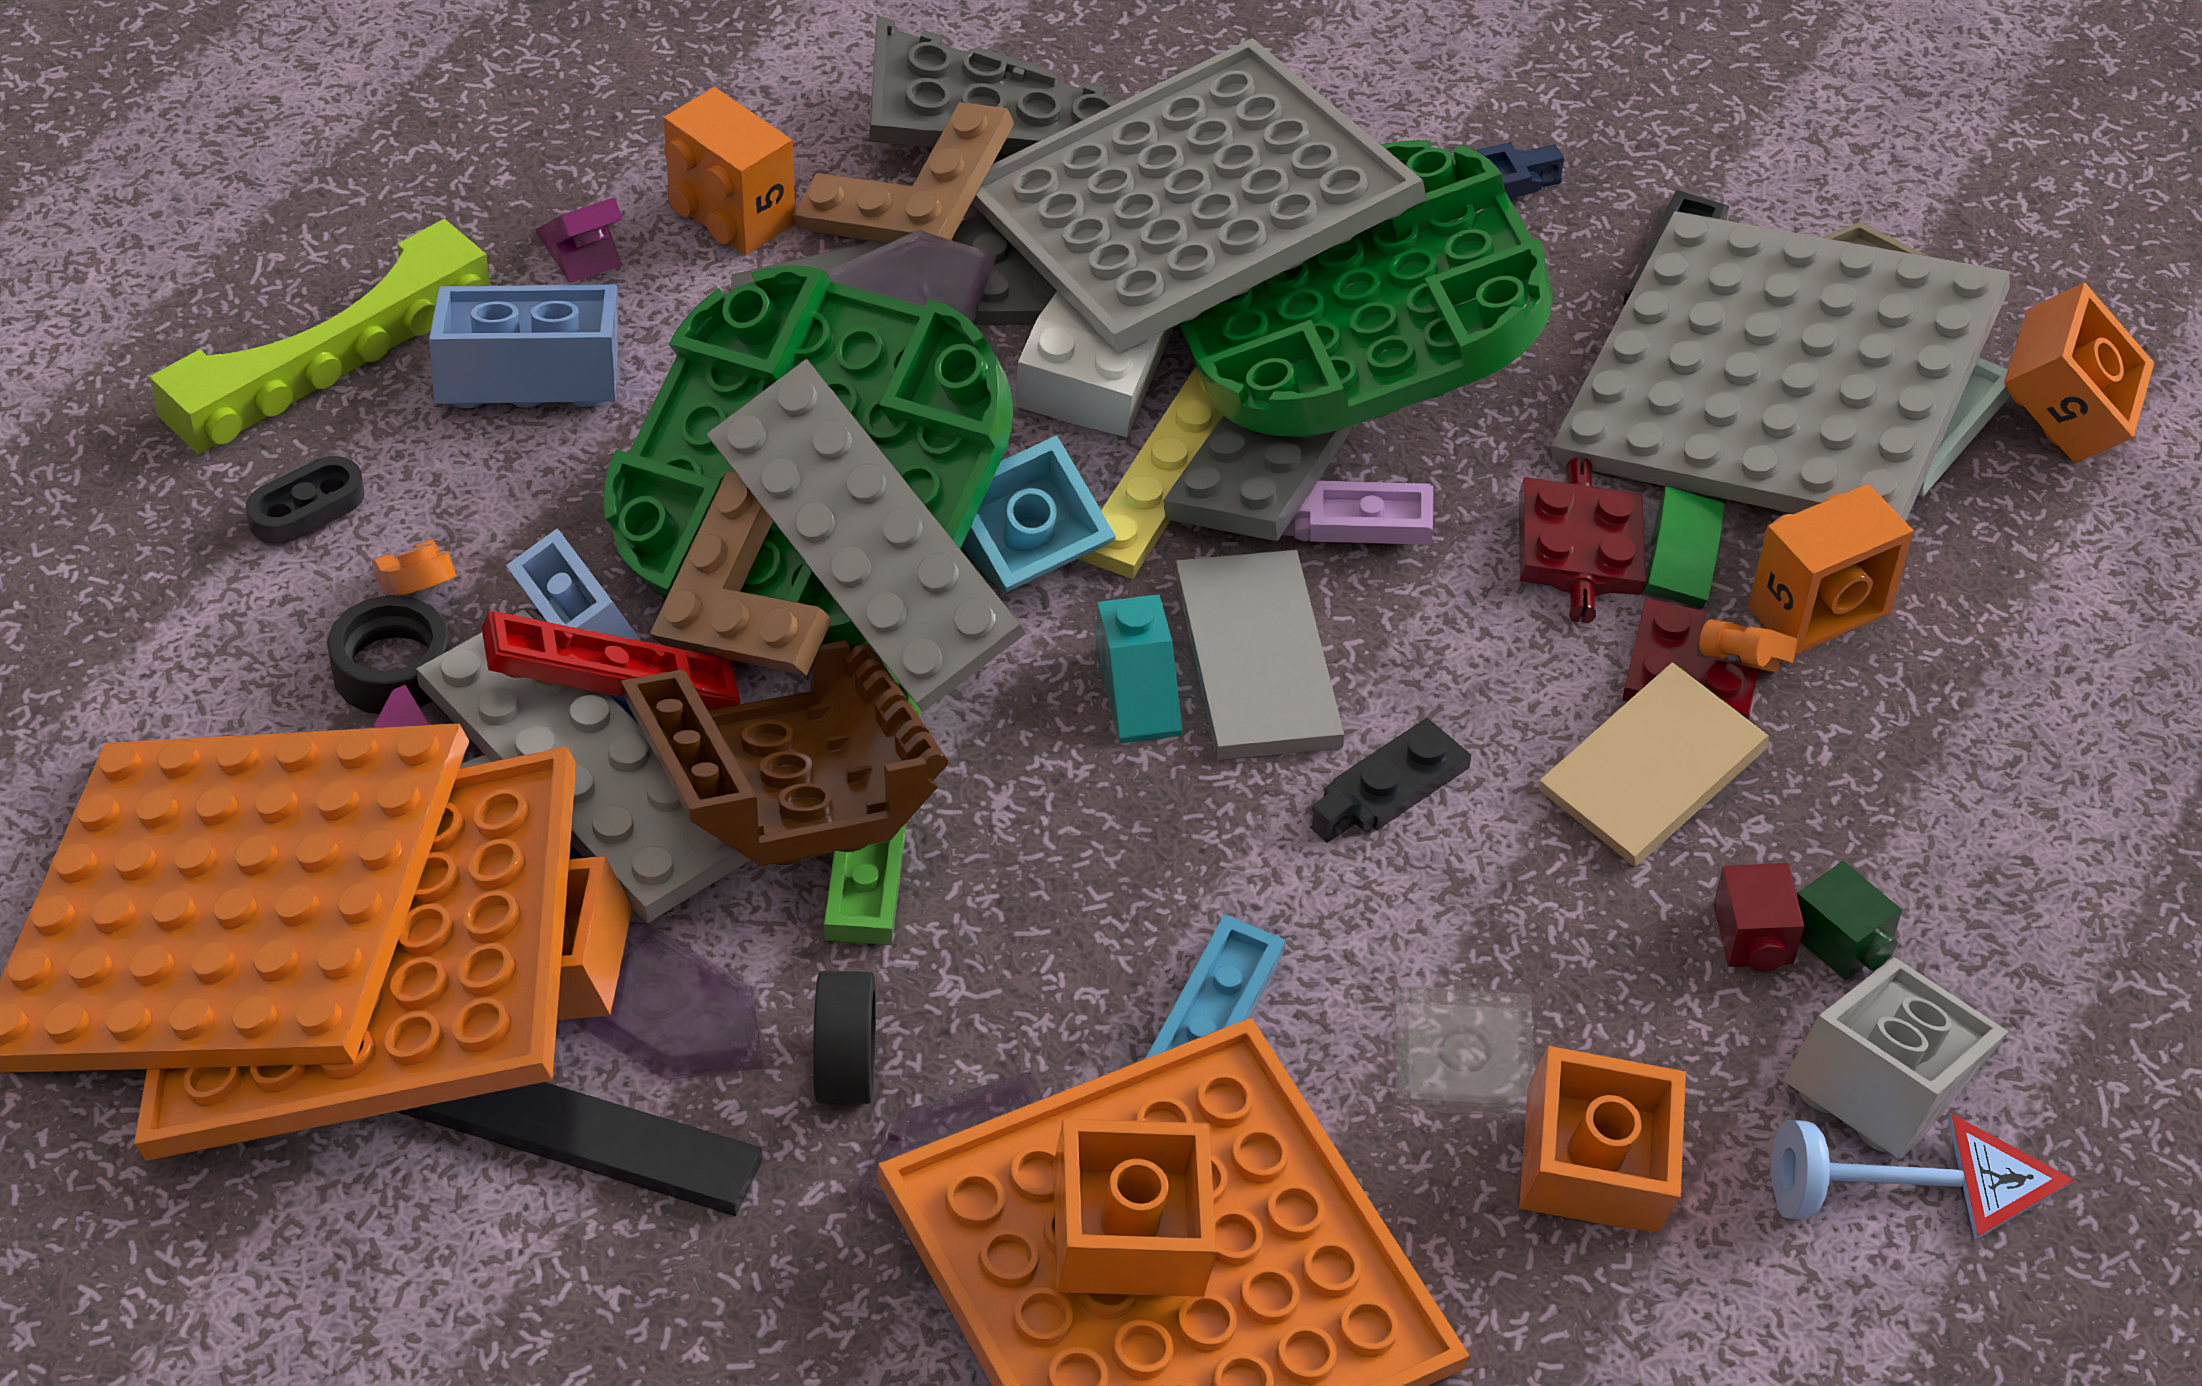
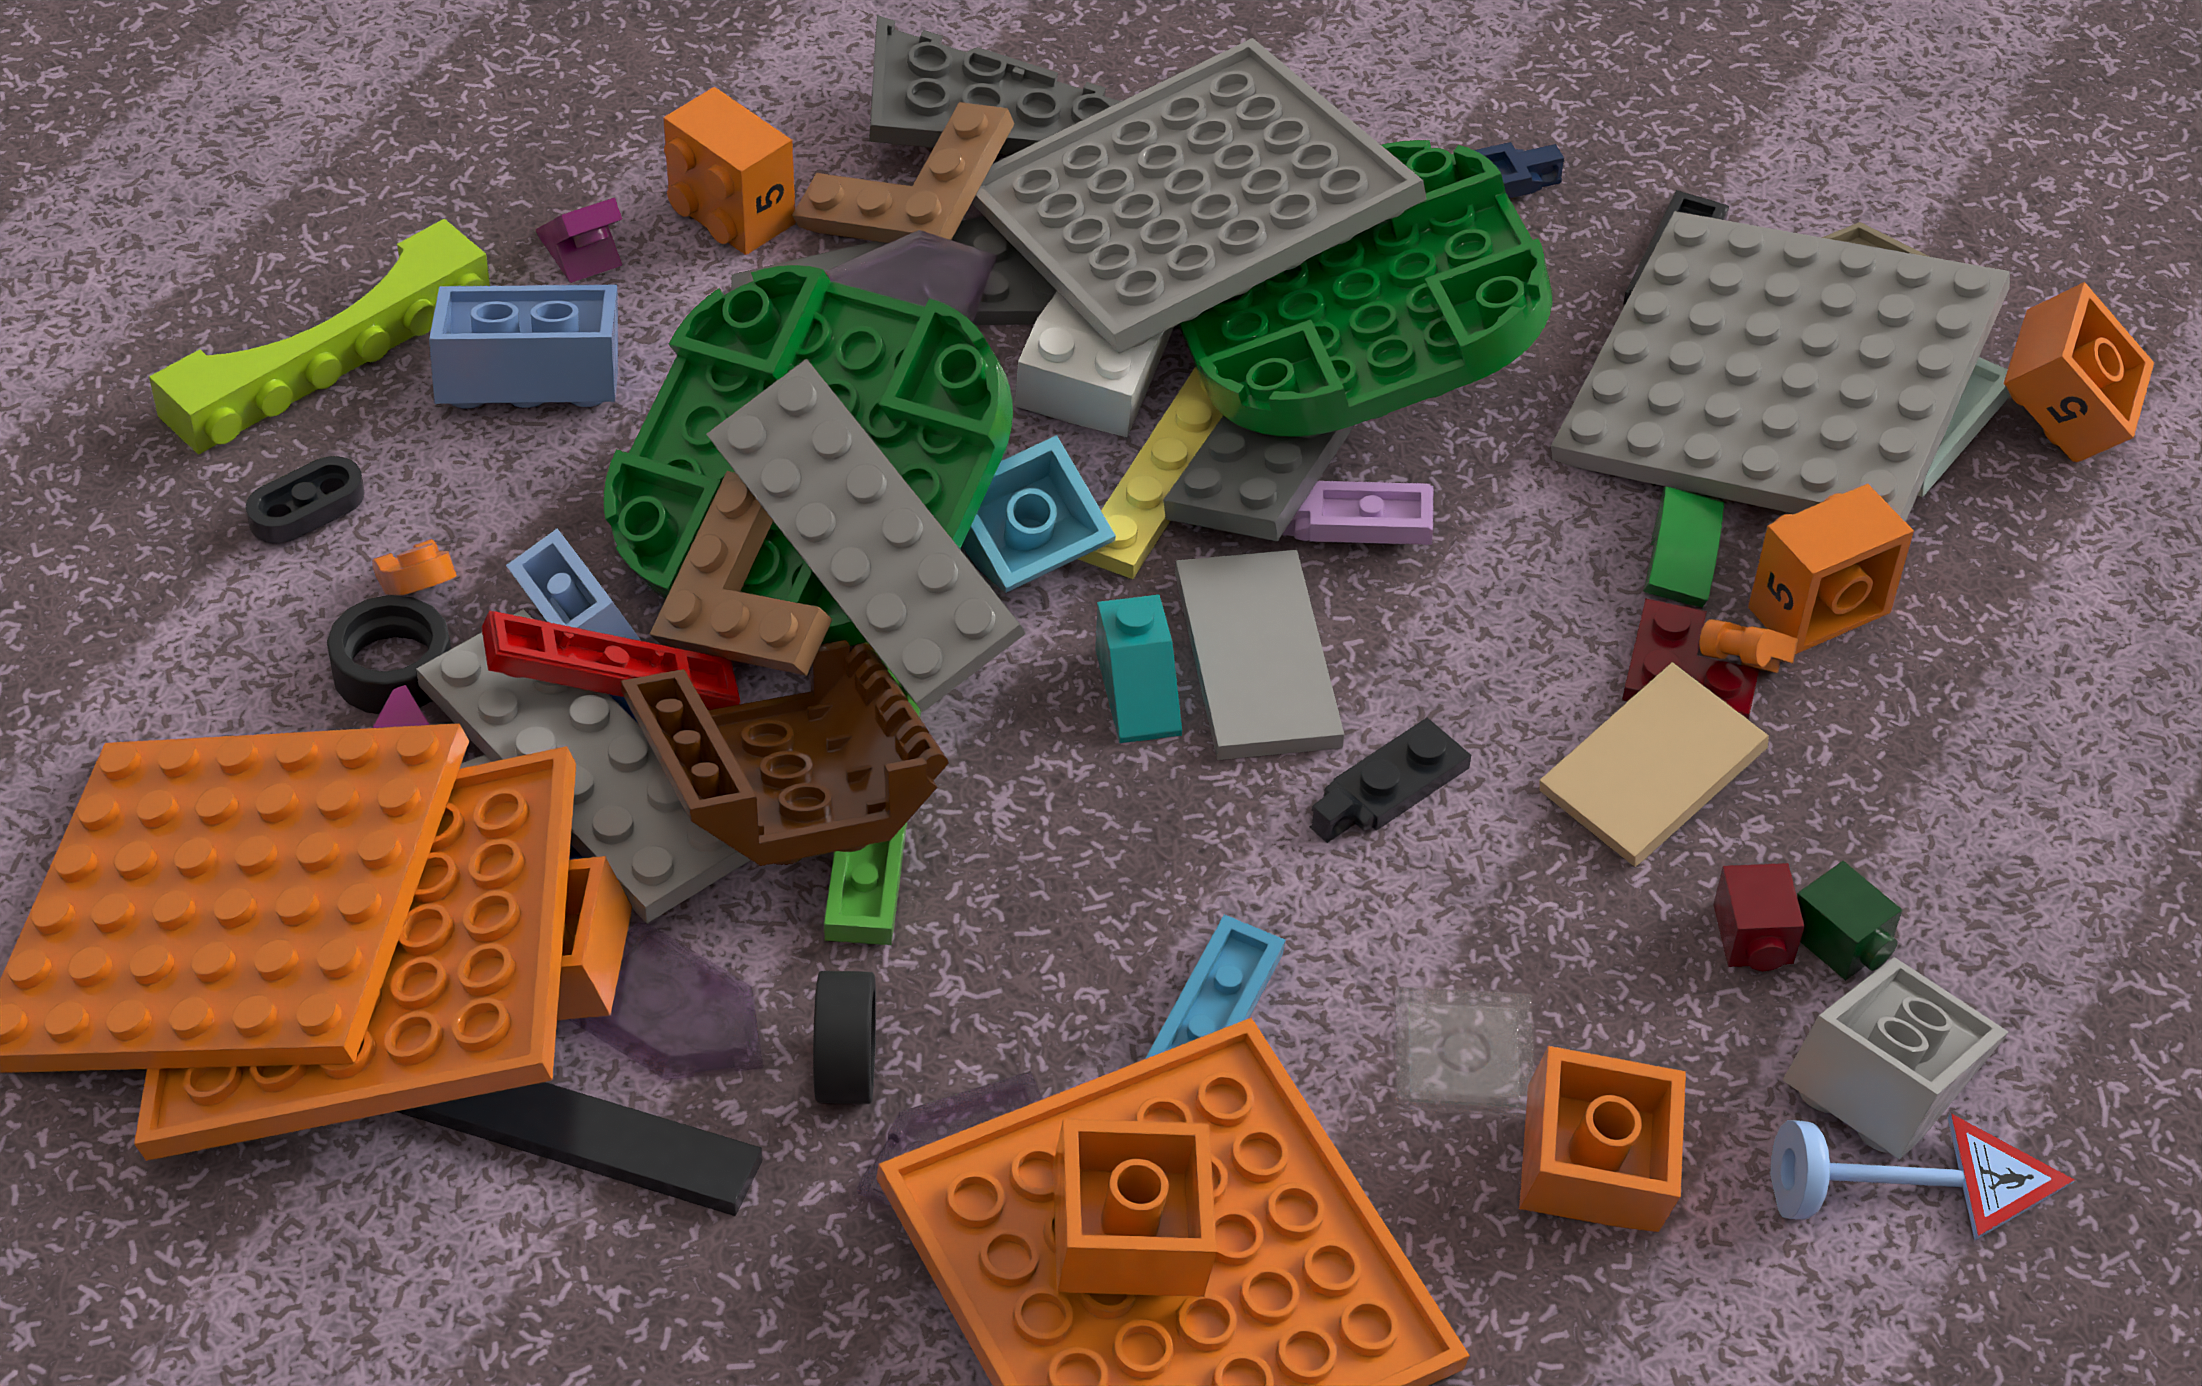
(1581, 538): dark red plate -> none

